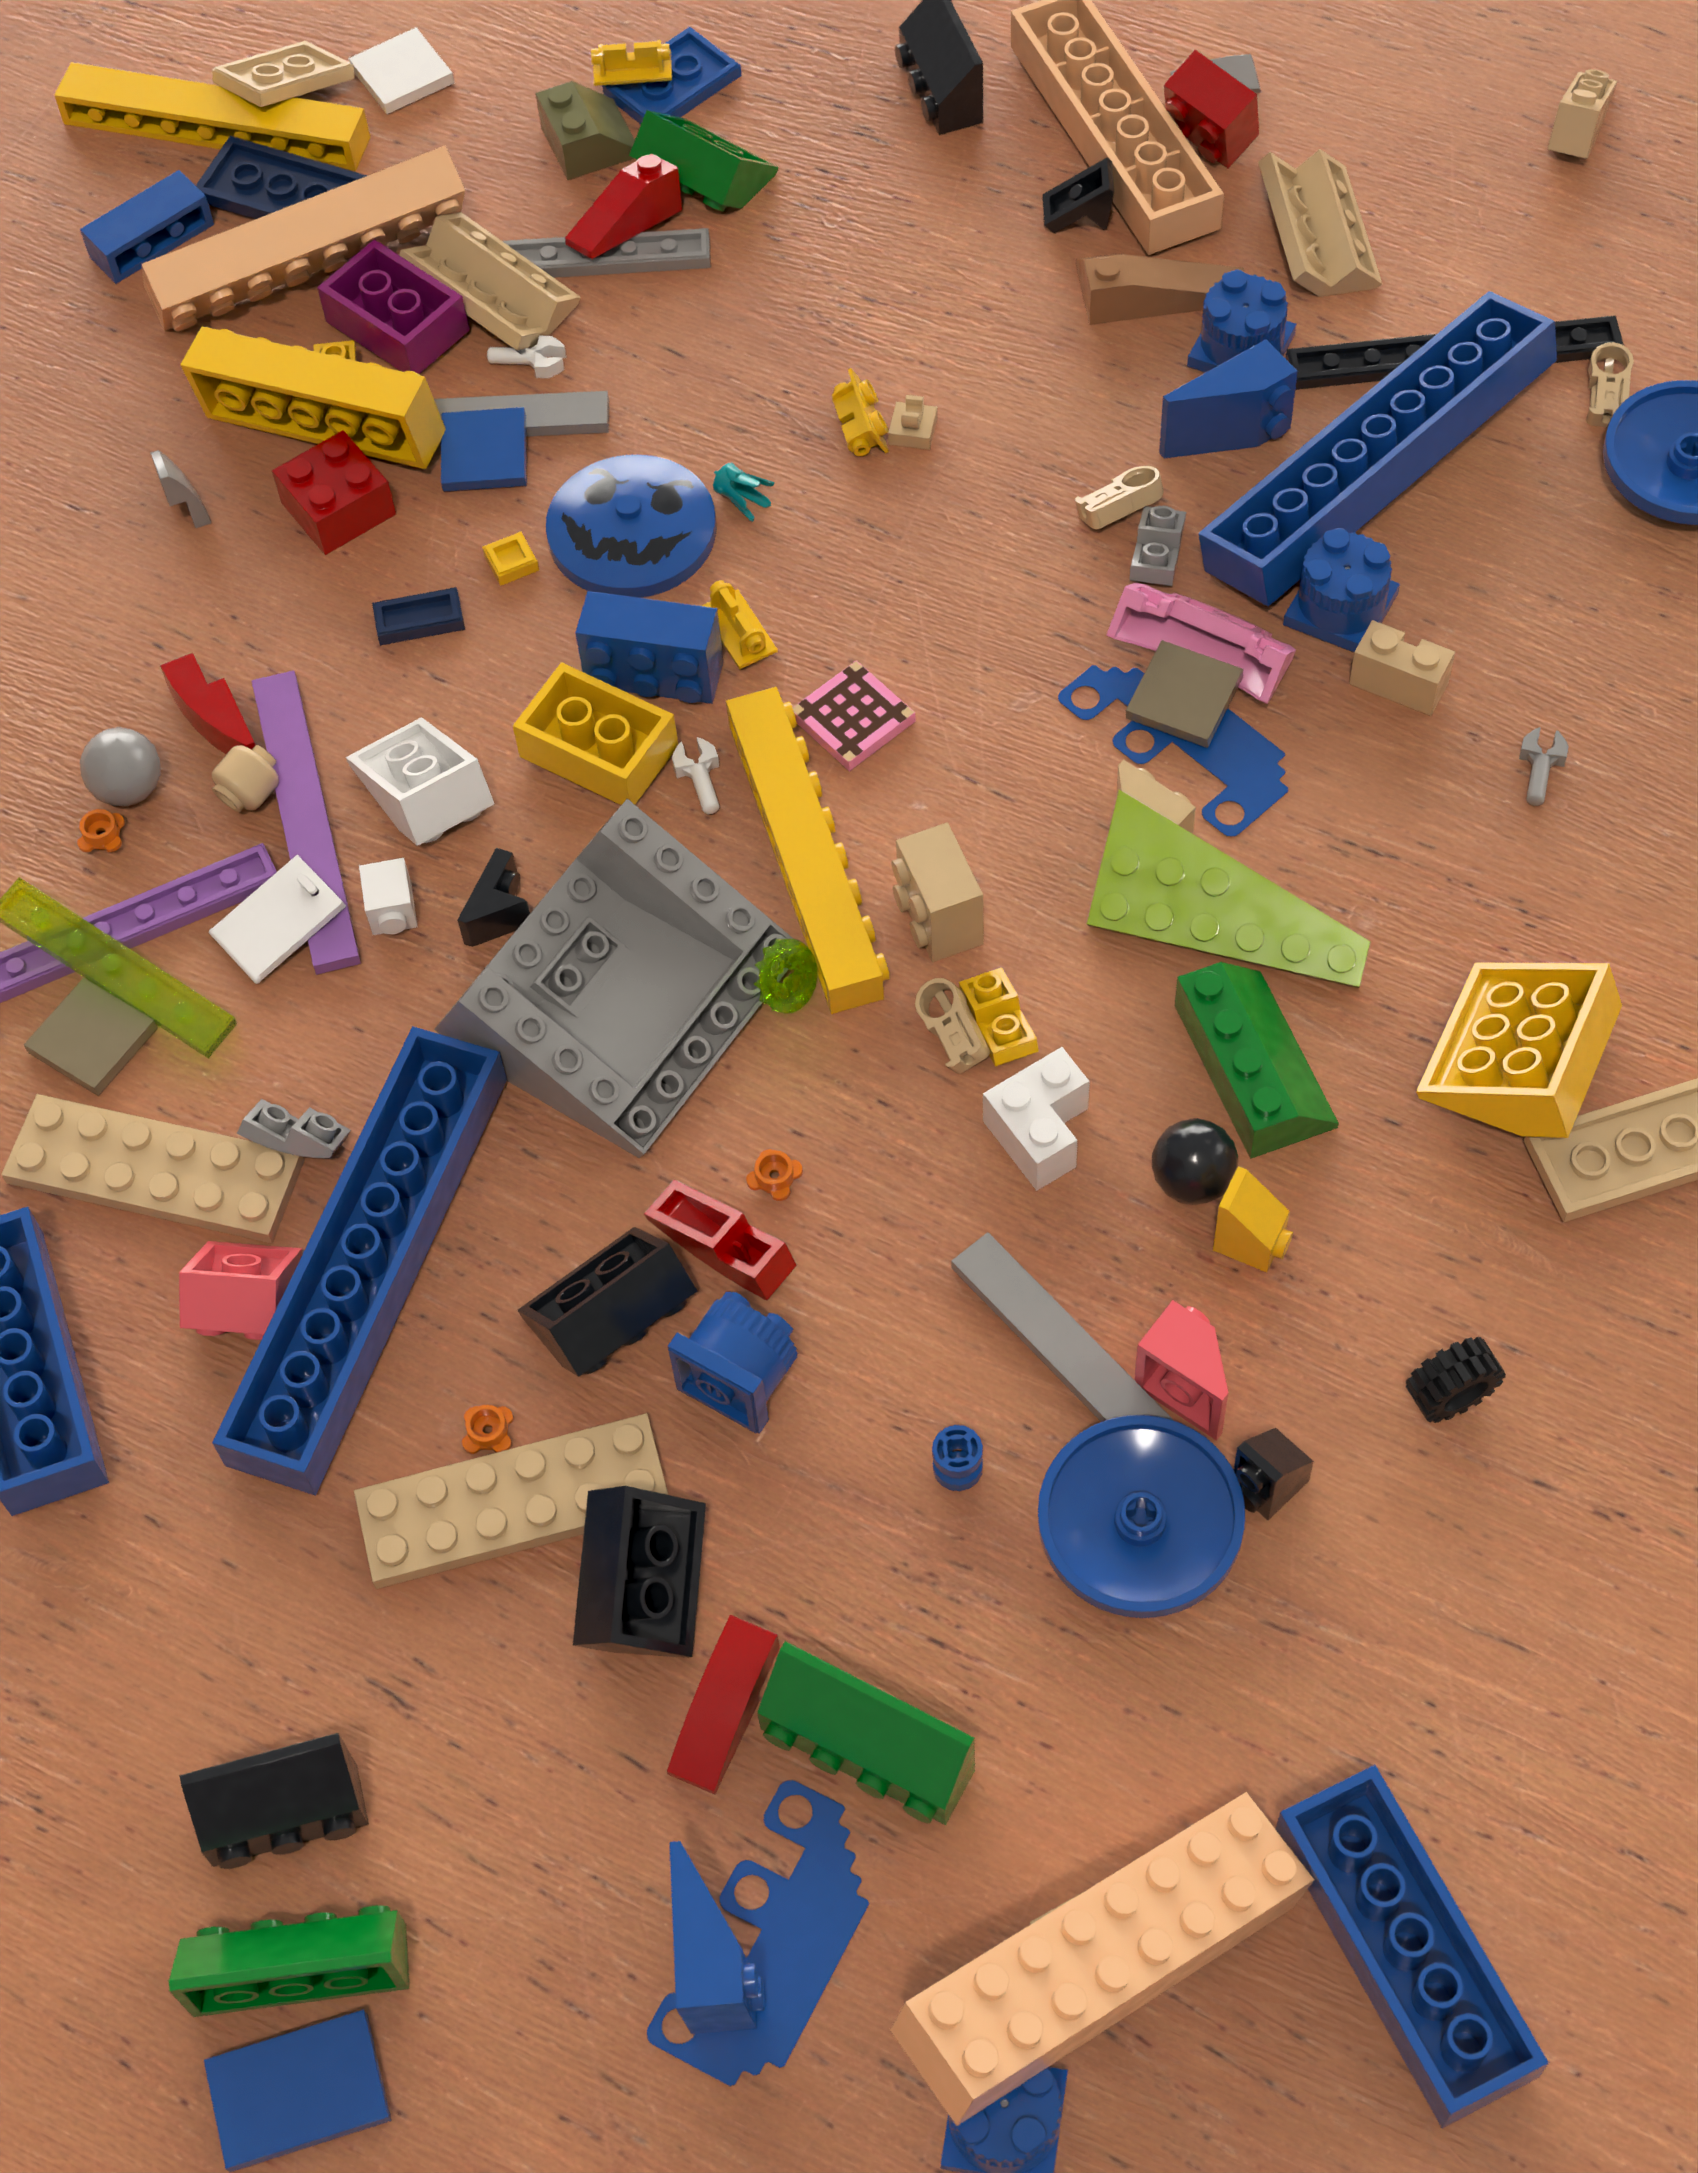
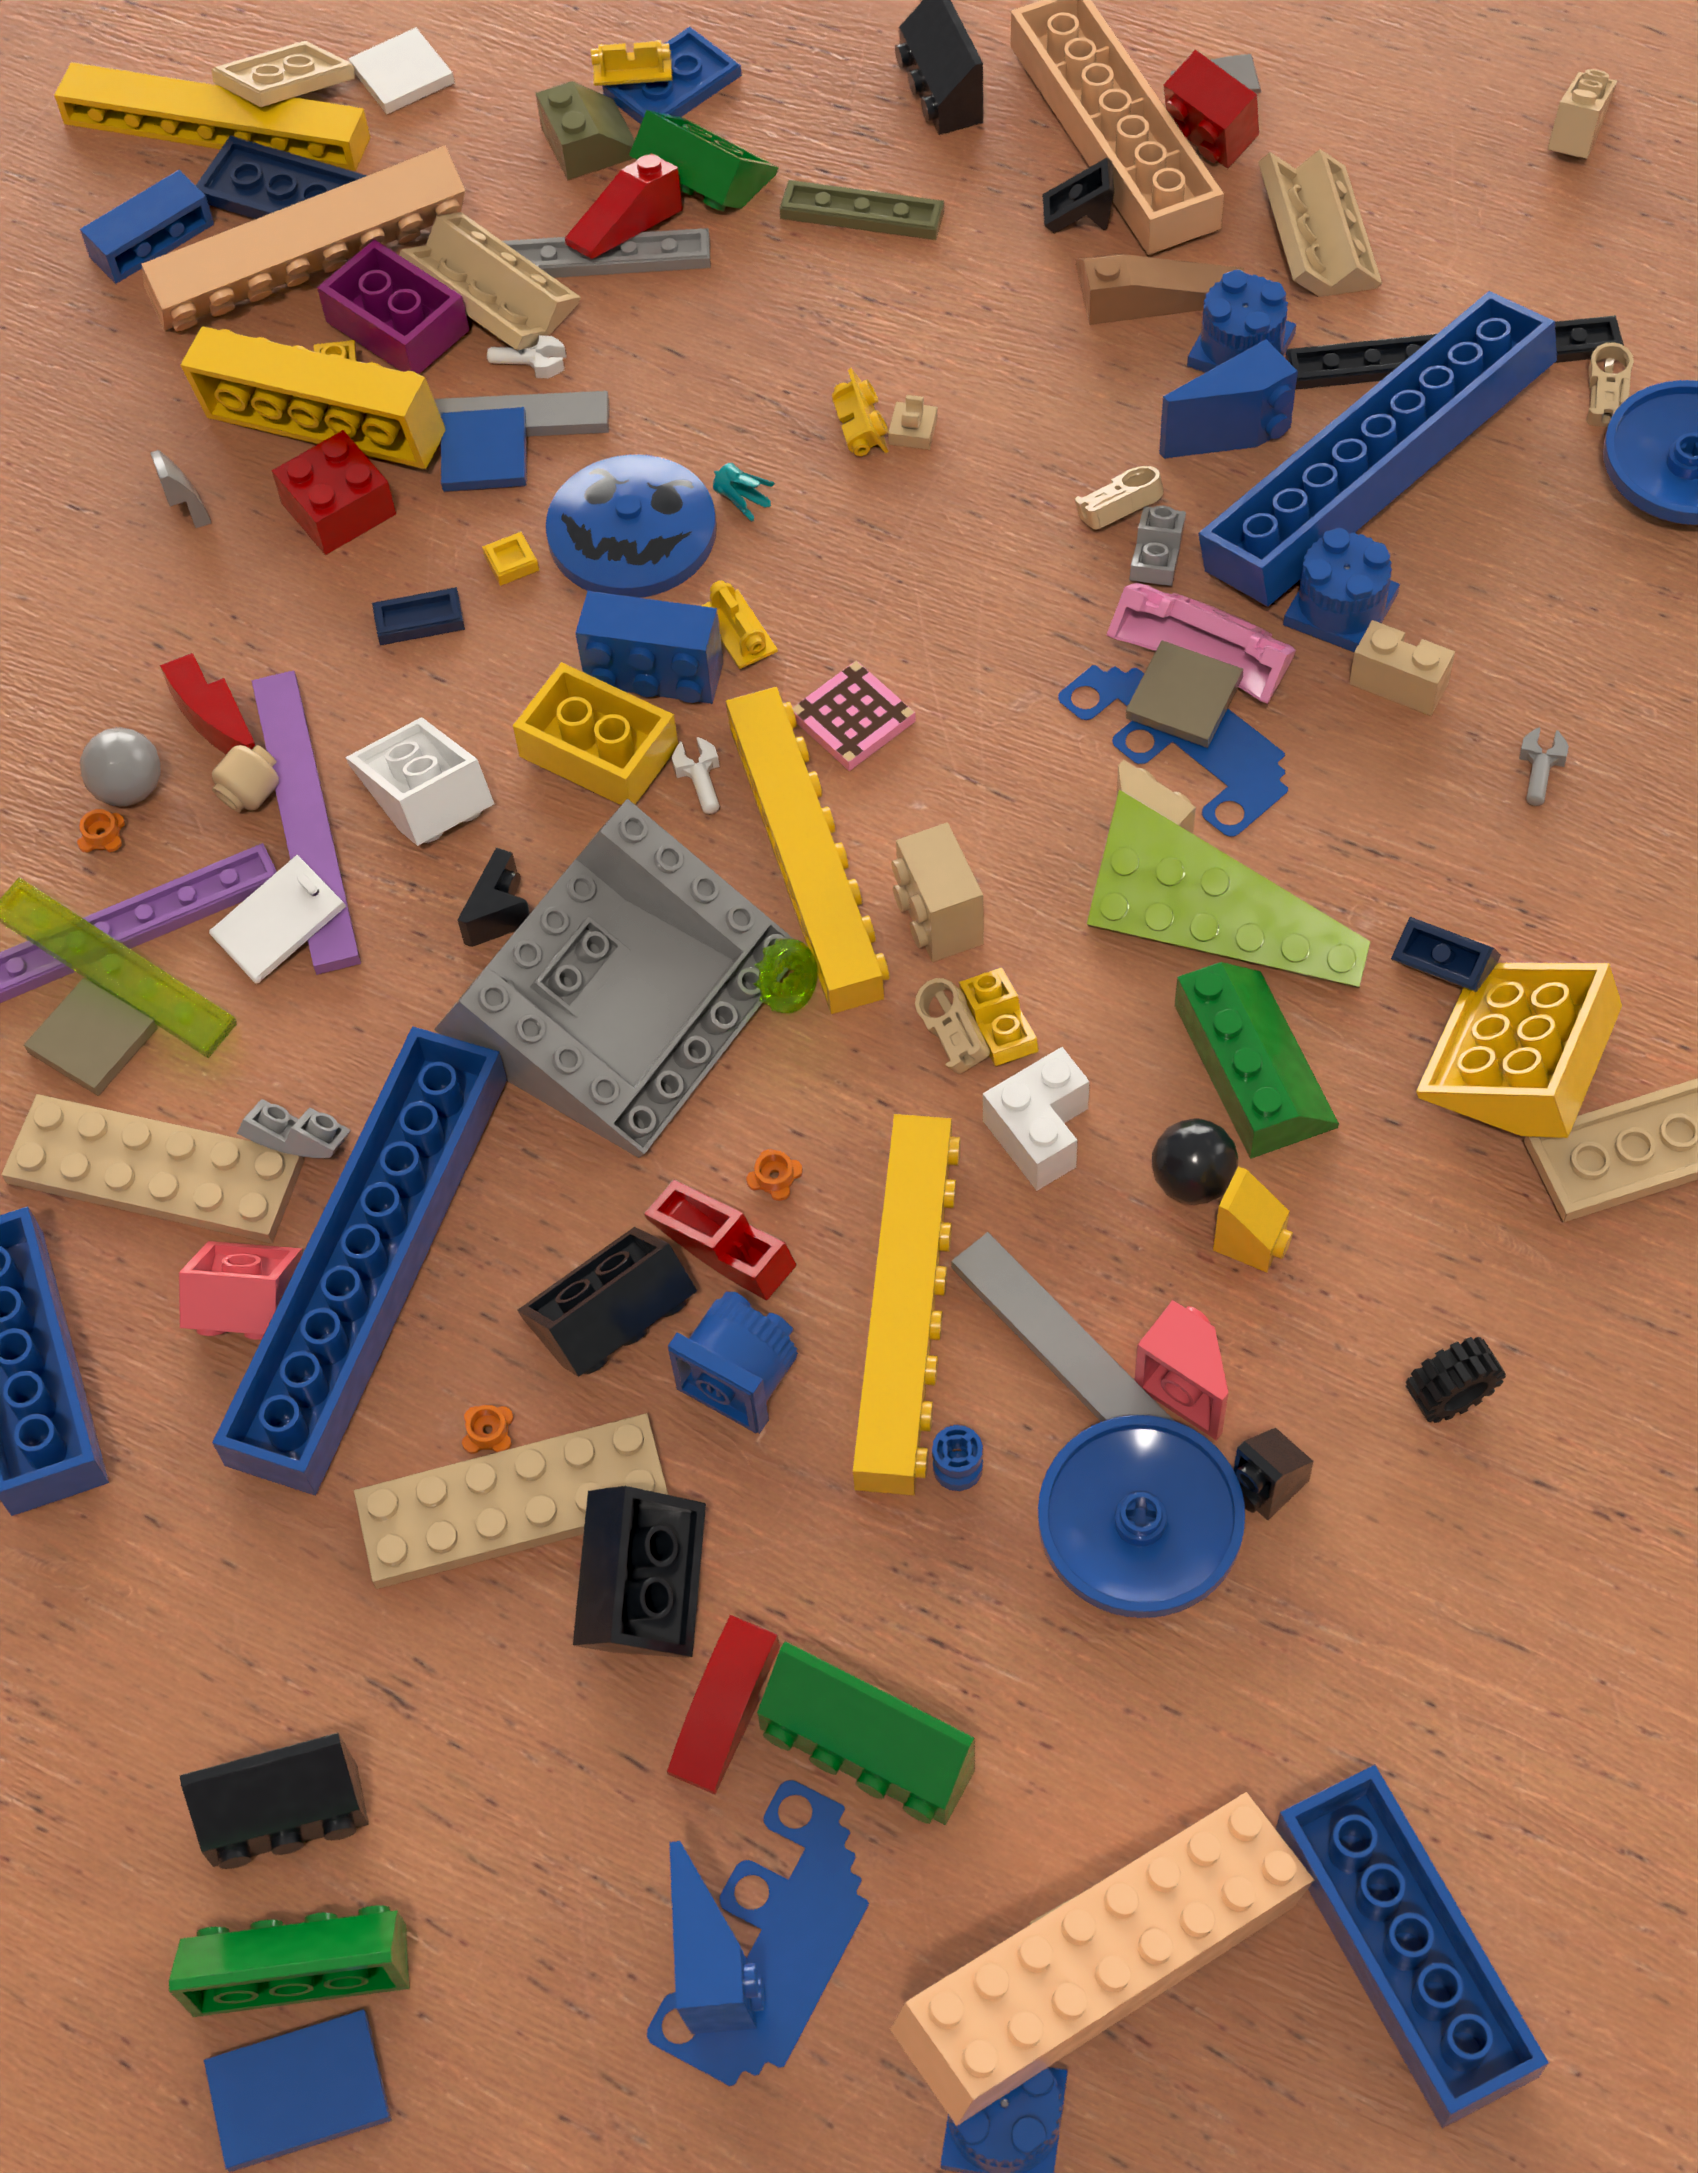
(388, 896): white brick -> none
(862, 209): none -> olive tile
(903, 1306): none -> yellow brick
(1445, 954): none -> dark blue slope

